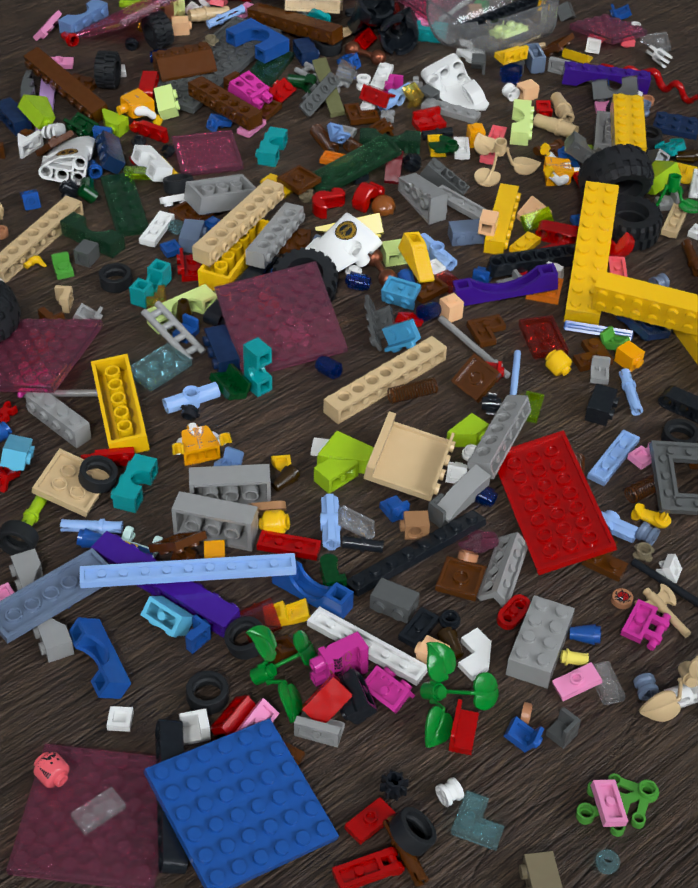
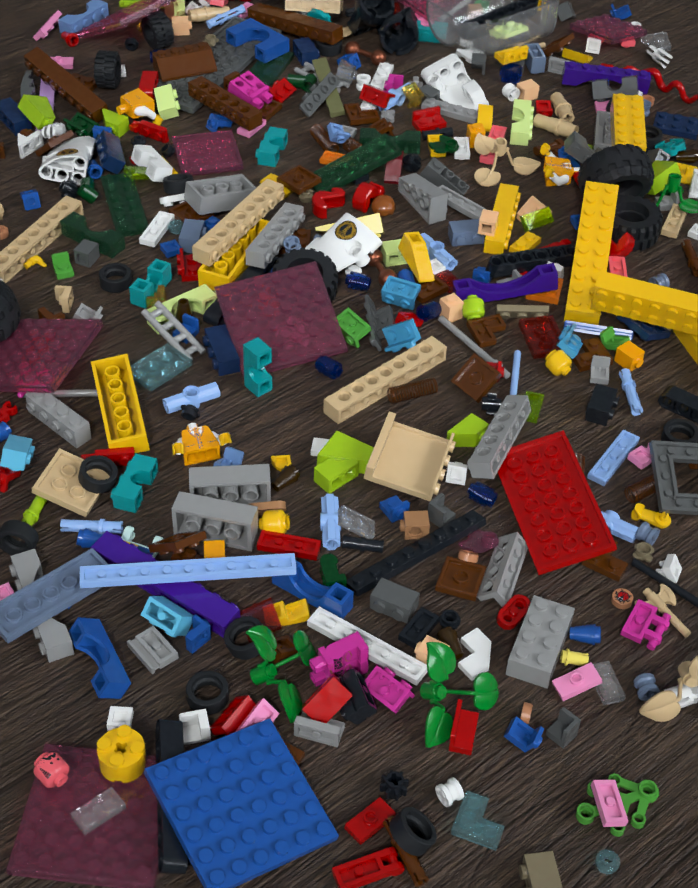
(121, 754): none -> yellow brick
(152, 649): none -> light grey plate
(231, 383): dark green bracket -> none
(290, 242): none -> sand blue wheel
(352, 327): none -> bright green bracket
(365, 38): red panel -> none
(464, 492): light grey slope -> none
(468, 451): white plate -> none
(473, 307): none -> lime head
(485, 116): none -> yellow slope
(521, 311): none -> dark tan plate
(555, 231): red beam -> none
(569, 342): none -> dark azure bracket

